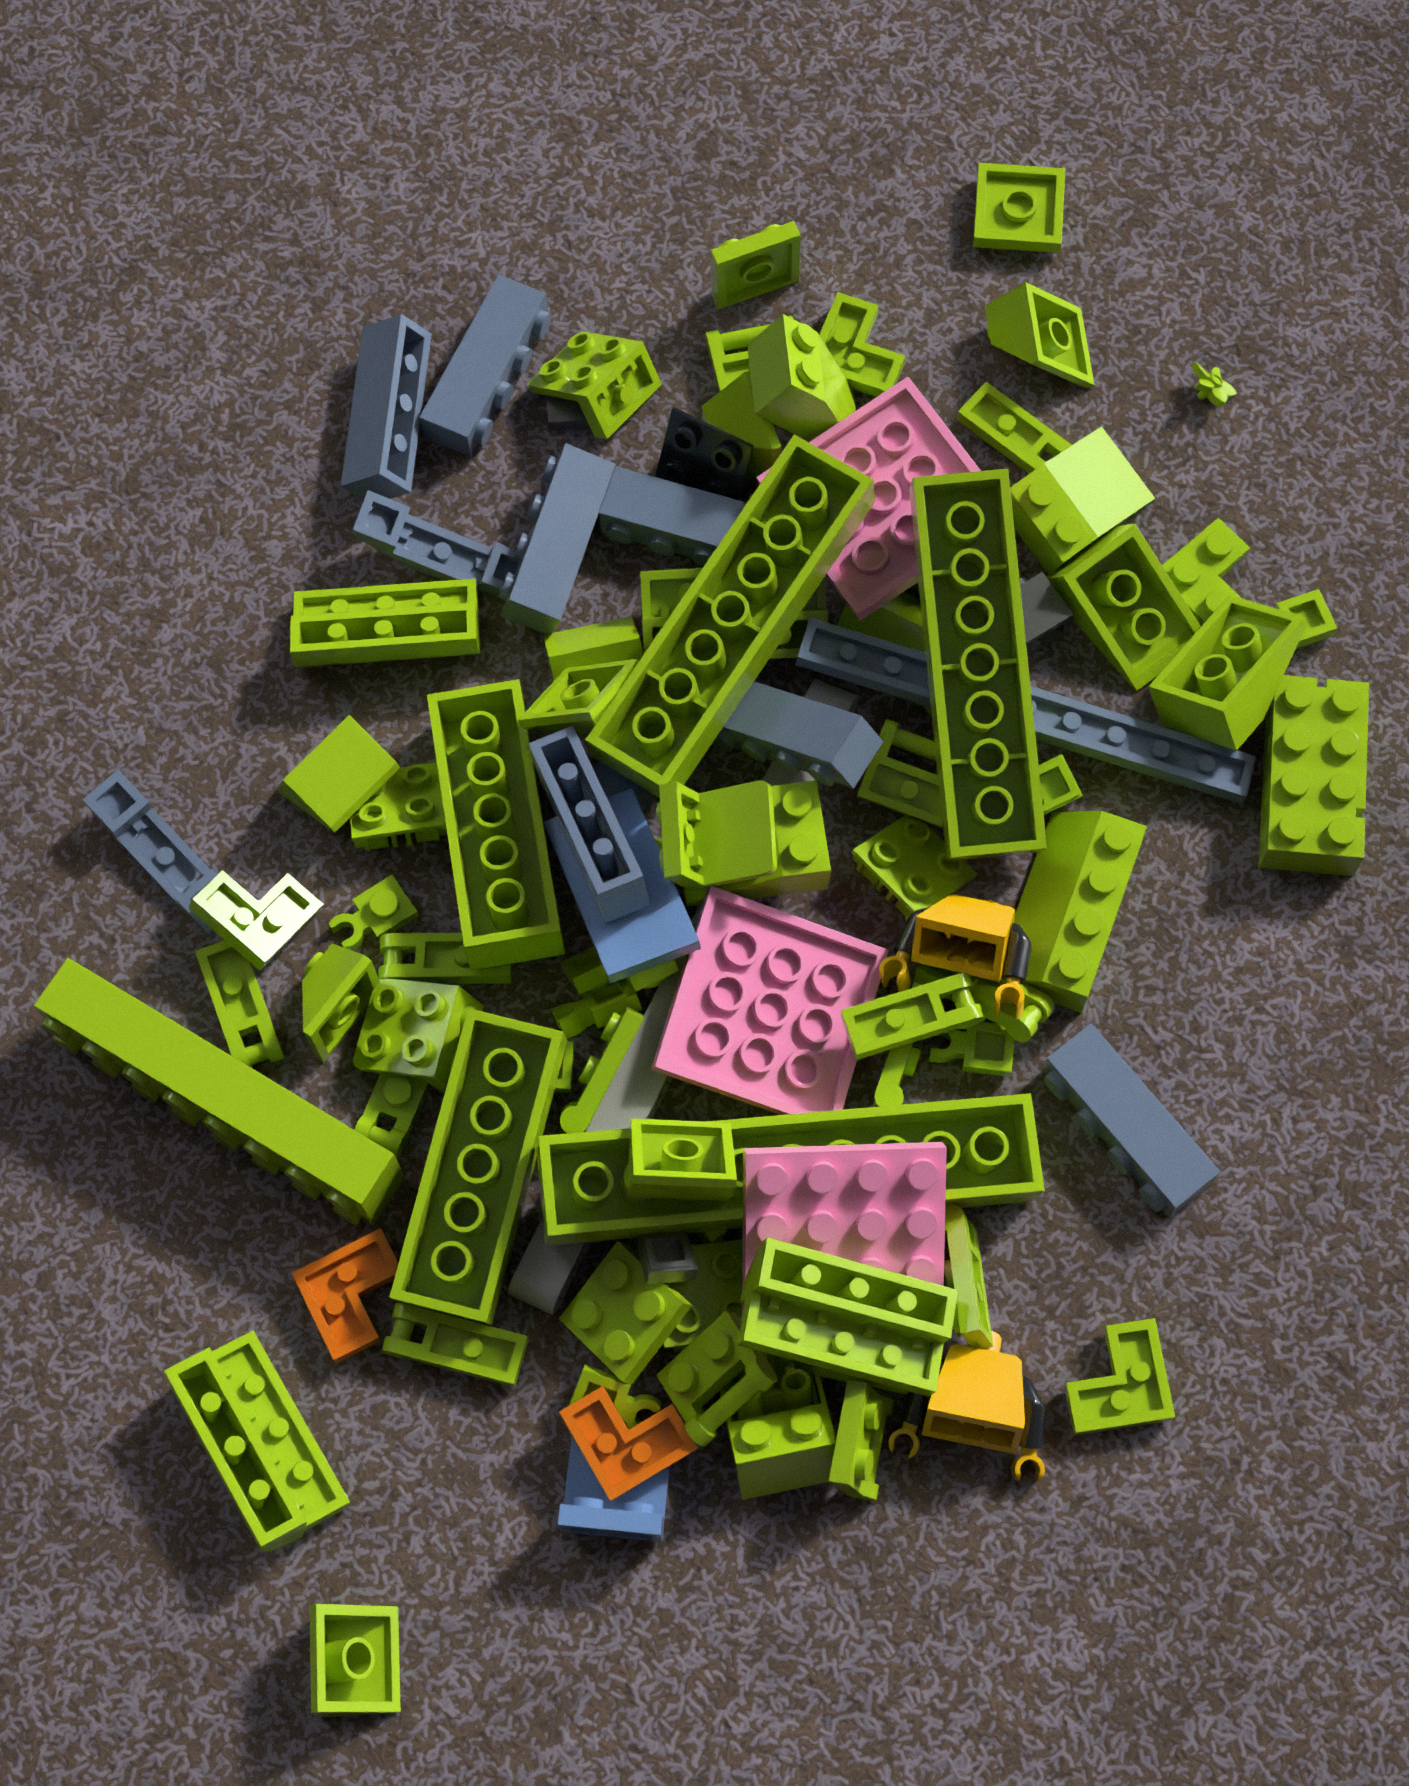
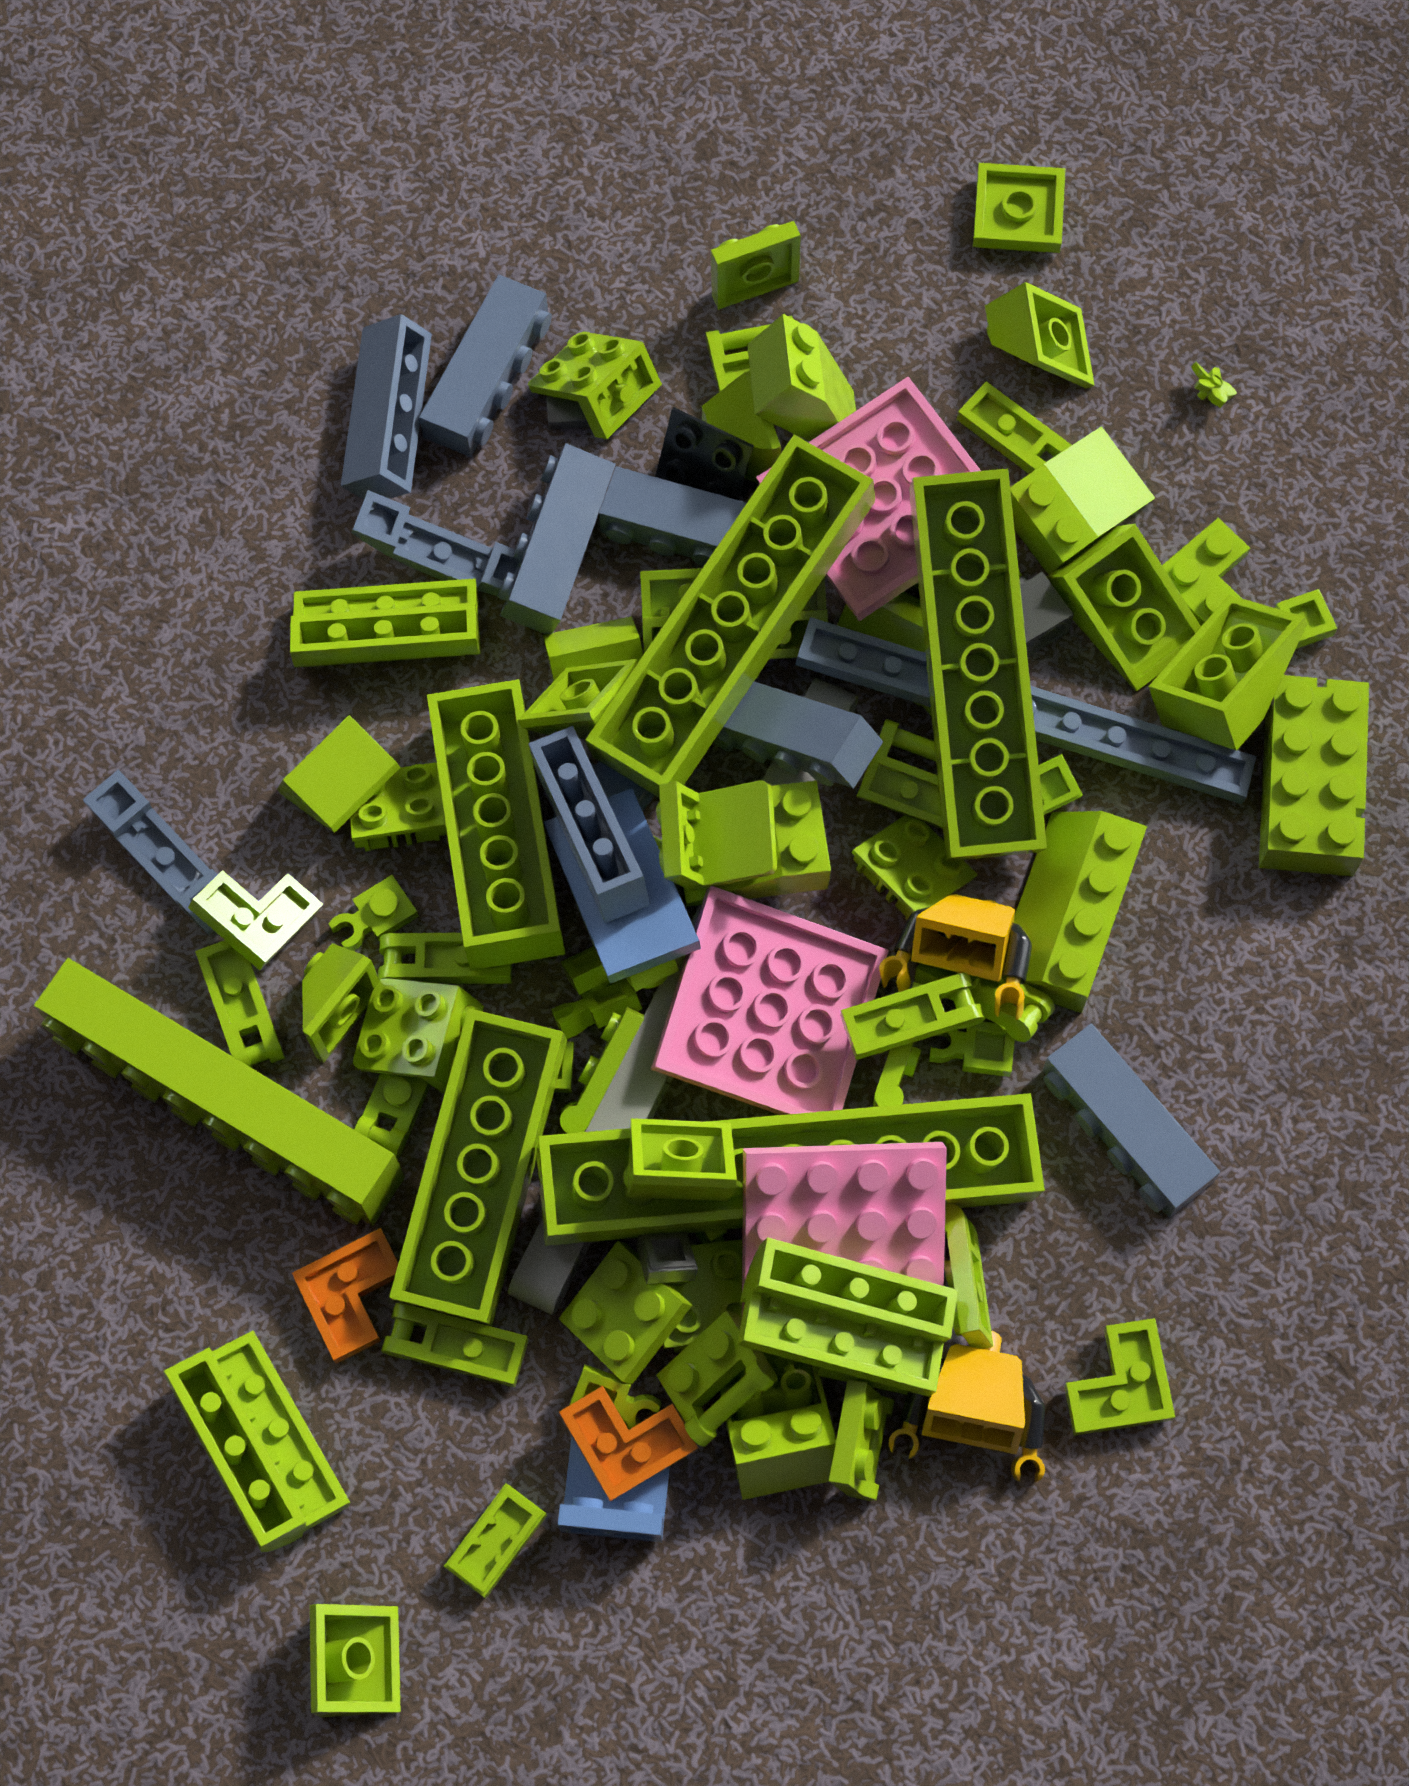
(495, 1540): none -> lime plate
(845, 336): lime plate -> none

